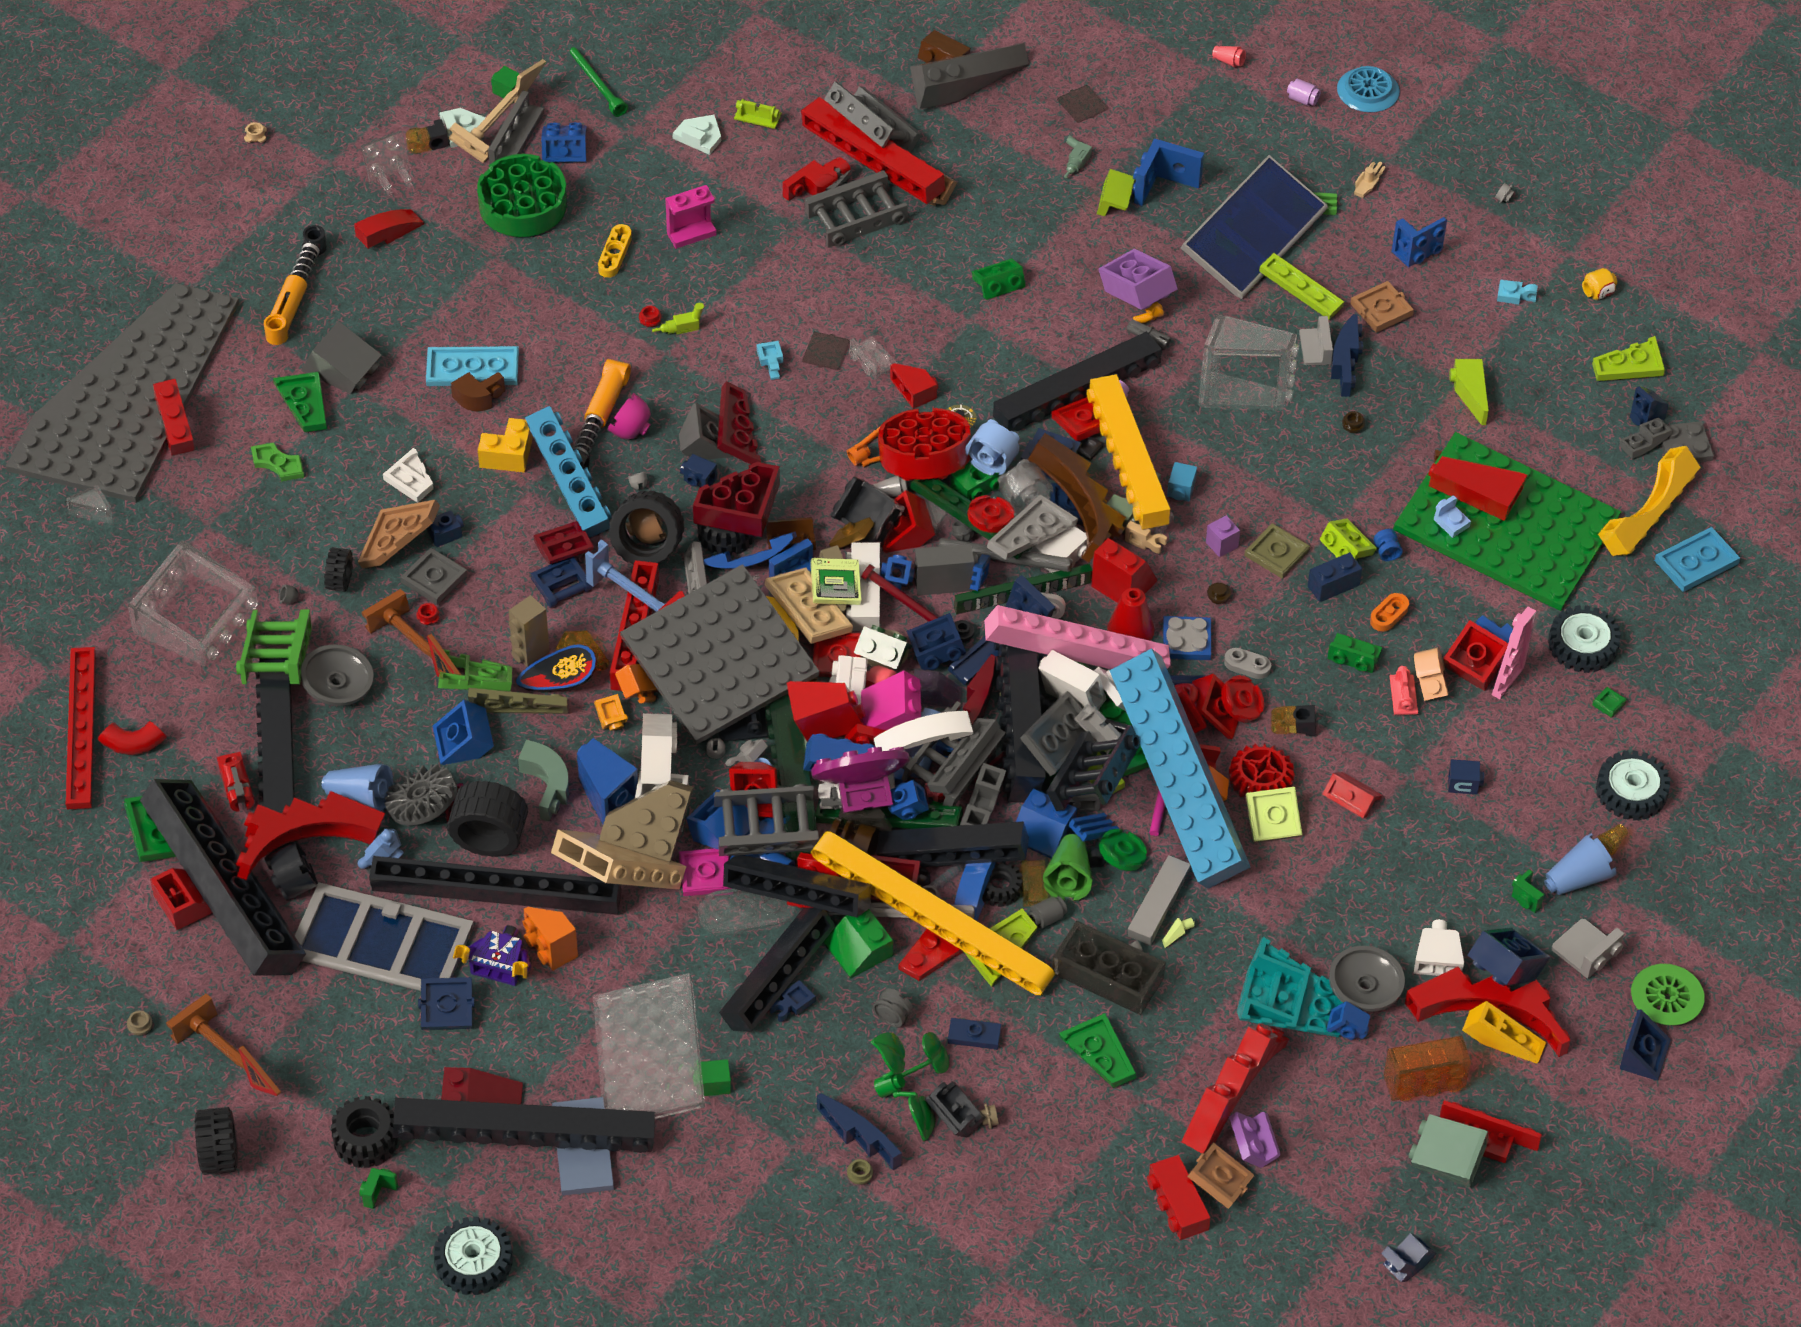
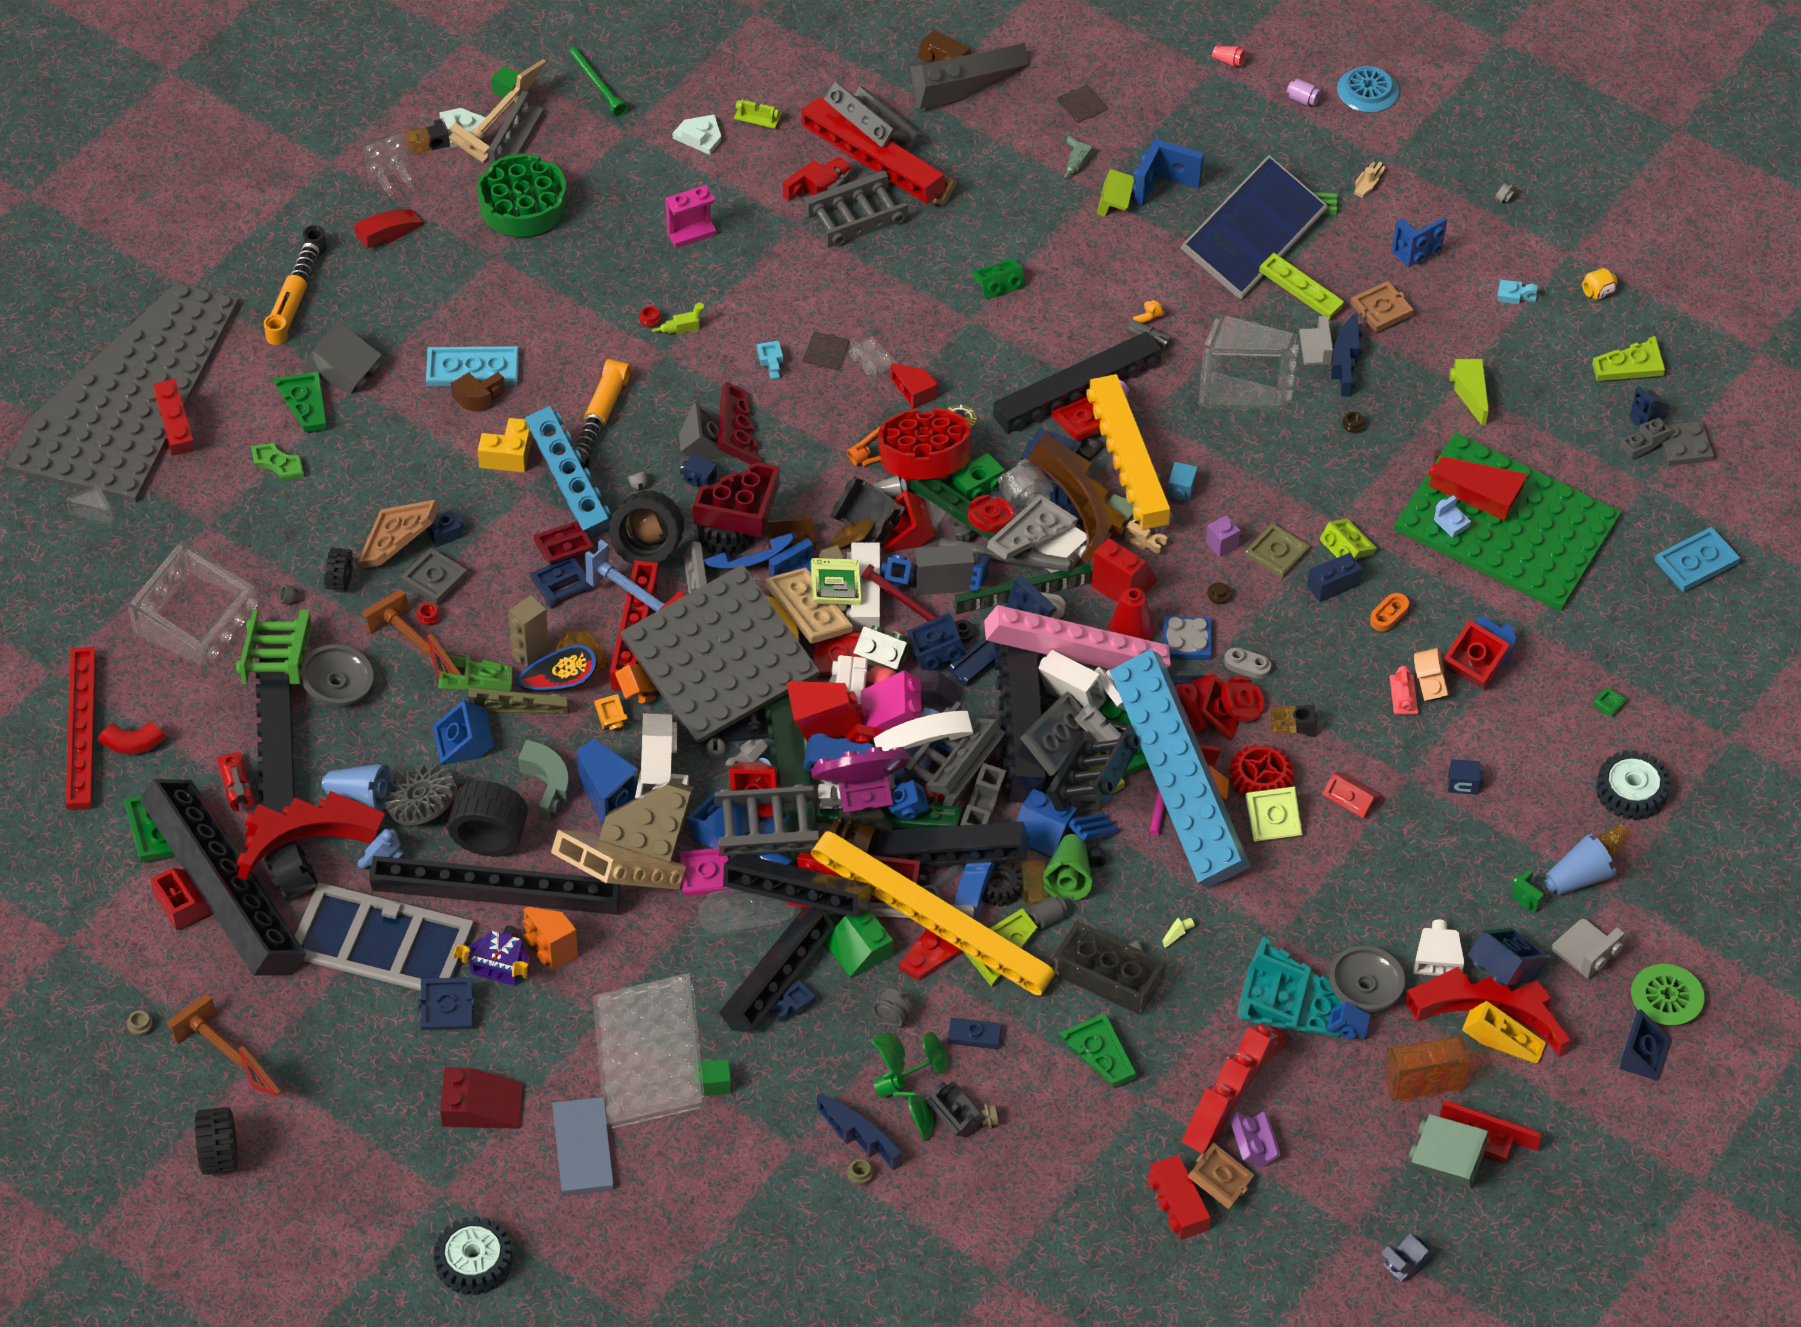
(255, 133): tan plate -> none
(363, 1149): black tyre -> none
(376, 1180): green bracket -> none
(409, 476): white wing -> none
(523, 1124): black brick -> none
(564, 142): blue bracket -> none
(613, 243): yellow beam -> none
(631, 419): dark pink cylinder -> none
(980, 690): dark red slope -> none
(992, 448): light blue brick -> none
(1123, 850): green tile -> none
(1138, 279): medium lavender brick -> none
(1158, 900): light grey slope -> none
(1354, 653): green bracket -> none
(1388, 546): blue wheel -> none
(1516, 651): bright pink wing -> none
(1584, 639): wheel -> none
(1673, 474): yellow arch -> none

